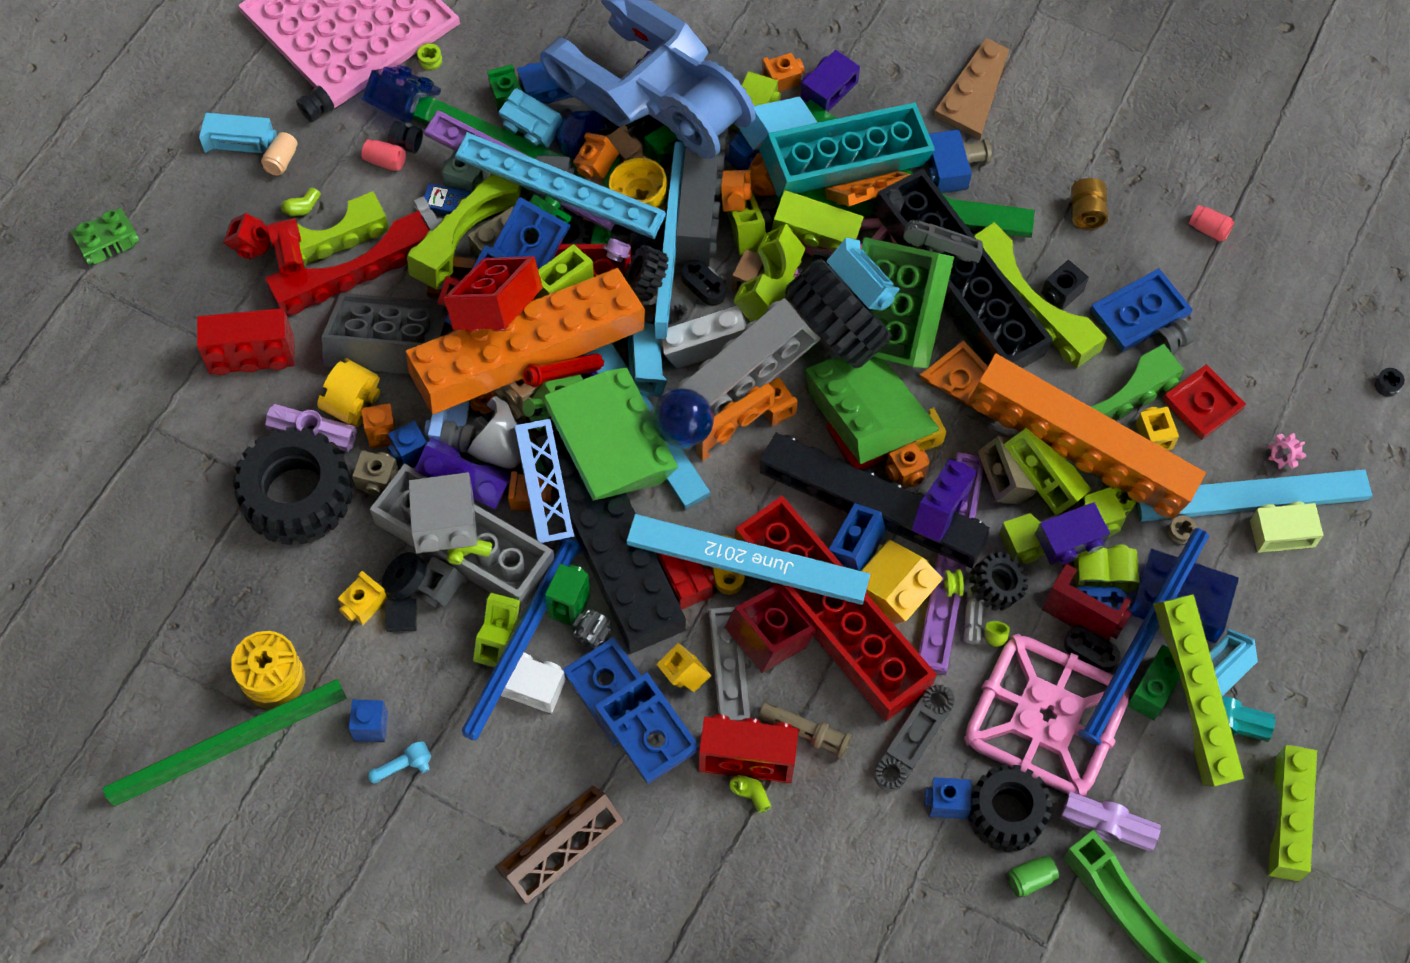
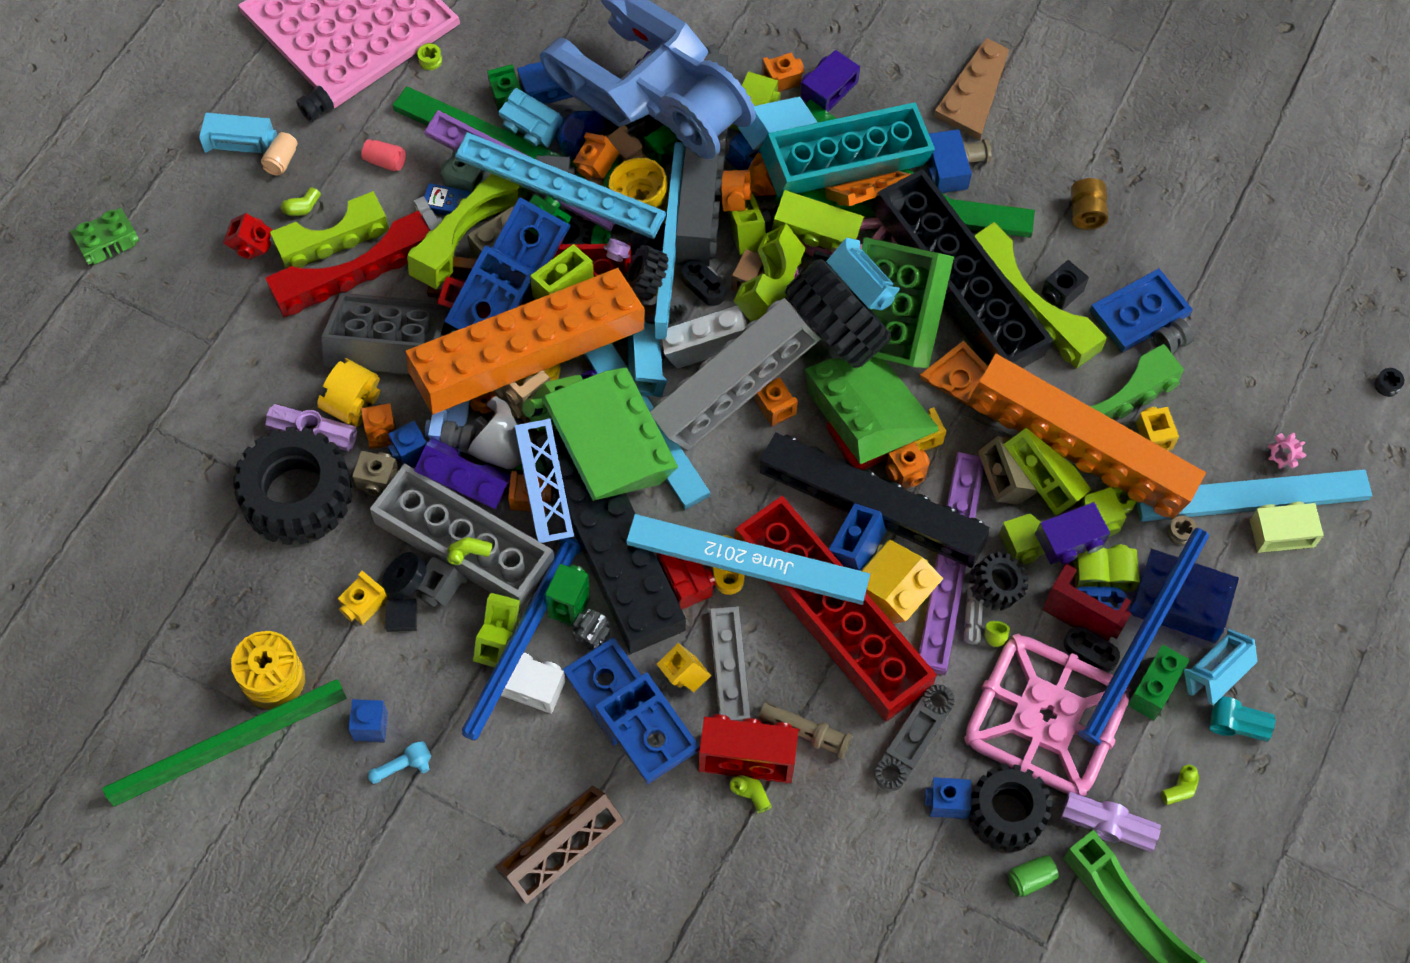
(246, 341): red brick -> none
(286, 240): red piece -> none
(398, 91): clear blue bracket -> none
(405, 136): black wheel -> none
(442, 513): light grey brick -> none
(493, 293): red brick -> none
(537, 374): red axle -> none
(683, 417): clear blue cylinder -> none
(735, 414): orange wing -> none
(770, 628): dark red brick -> none
(942, 499): dark purple arch -> none
(943, 240): dark grey hinge -> none
(953, 583): lime bush -> none
(1184, 788): none -> lime arm
(1204, 402): red plate -> none
(1211, 223): coral piece -> none
(1212, 733): lime arch -> none
(1293, 835): lime arch -> none

